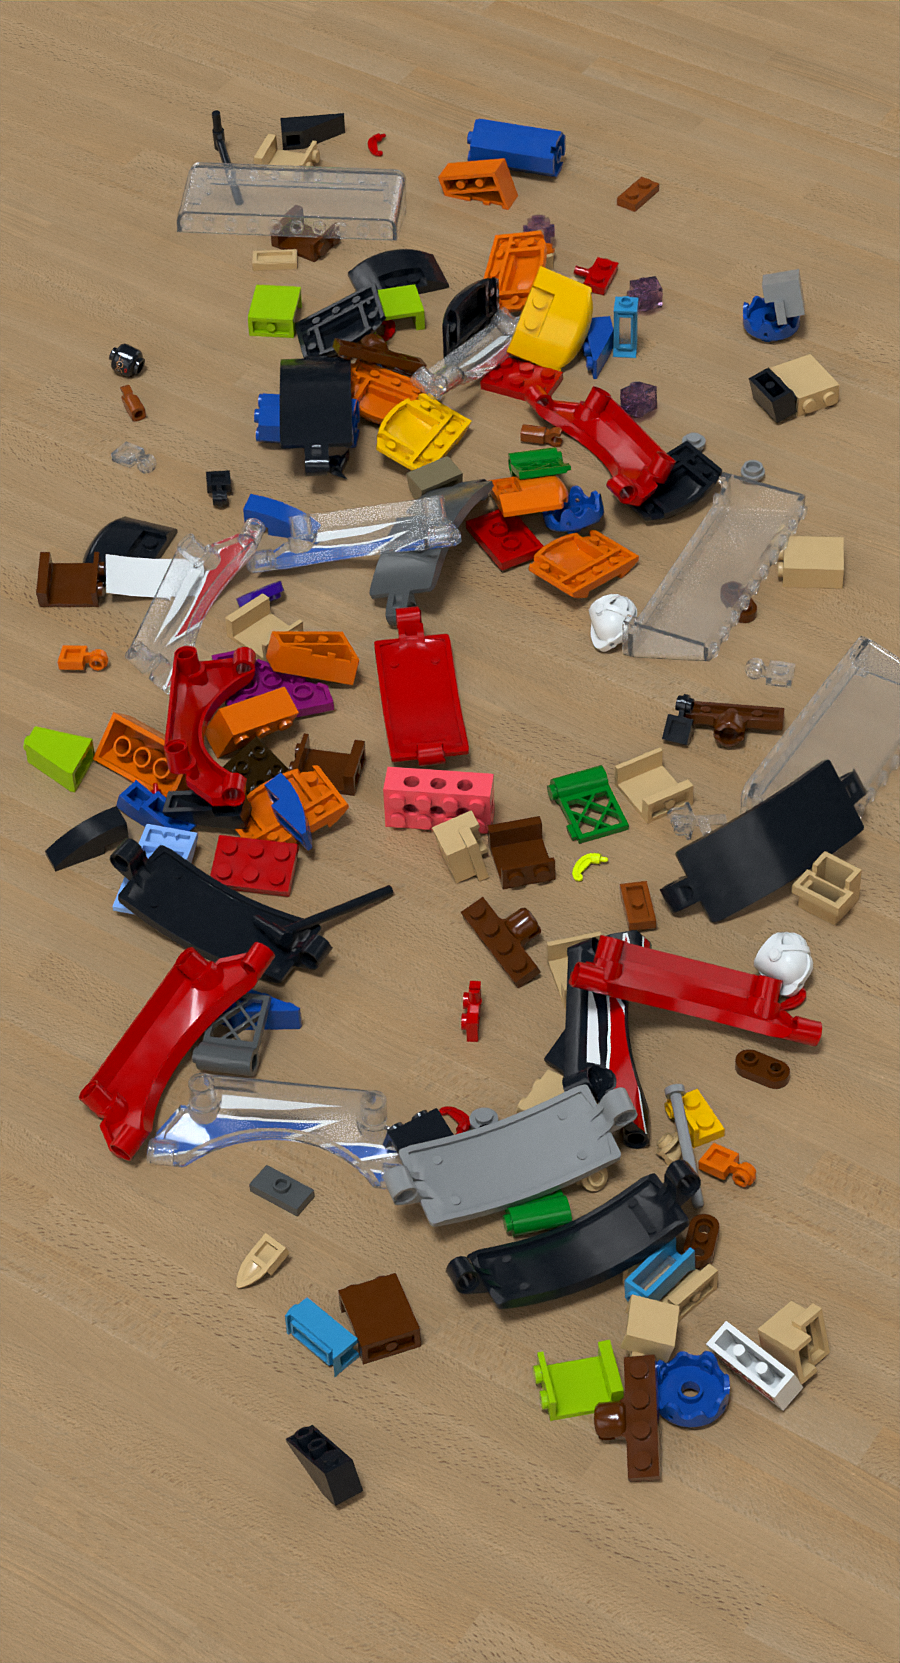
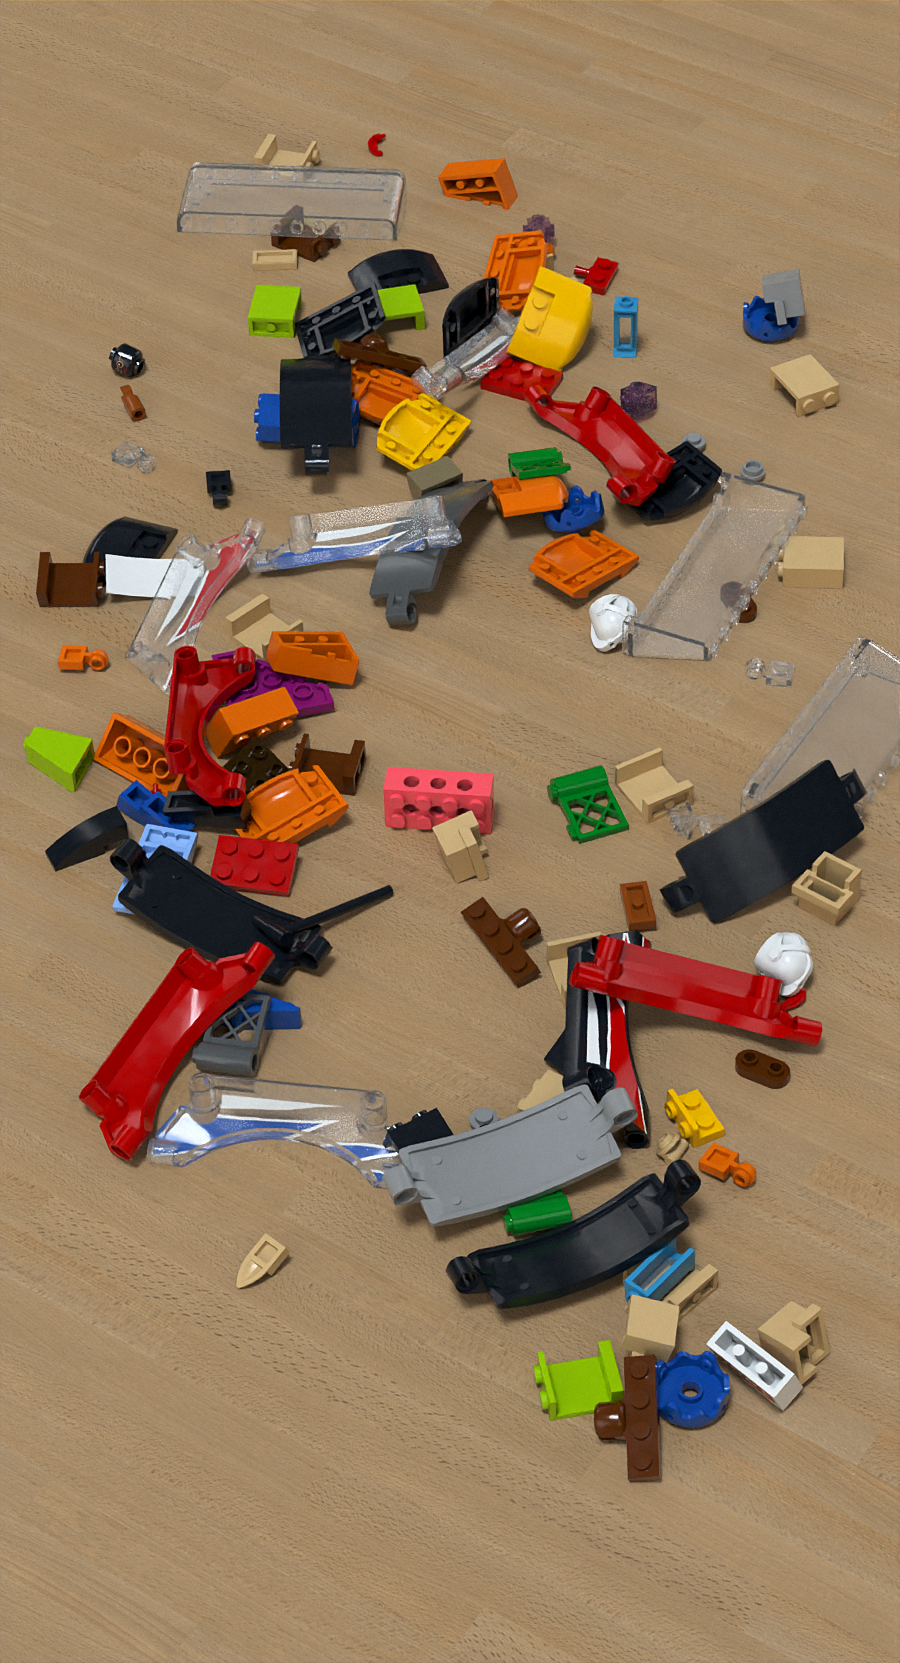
(219, 137): black bar -> none
(272, 513): blue slope -> none
(272, 591): dark purple plate -> none
(282, 1190): dark grey plate -> none
(289, 809): blue slope -> none
(302, 130): black slope -> none
(321, 1335): dark azure window -> none
(326, 1464): black slope -> none
(338, 463): black piece -> none
(380, 1318): reddish brown panel -> none
(389, 329): red piece -> none
(419, 693): red panel -> none
(459, 1116): red piece -> none
(472, 1002): red plate -> none
(504, 538): red plate -> none
(520, 852): reddish brown panel -> none
(523, 147): blue brick -> none
(541, 435): dark orange bar -> none
(584, 862): neon yellow piece -> none
(595, 1181): tan plate -> none
(598, 344): blue slope -> none
(638, 194): dark orange plate -> none
(648, 291): clear purple brick -> none
(675, 1093): light grey bar -> none
(679, 728): black plate -> none
(702, 1243): reddish brown plate -> none
(733, 719): reddish brown plate -> none
(773, 395): black brick -> none

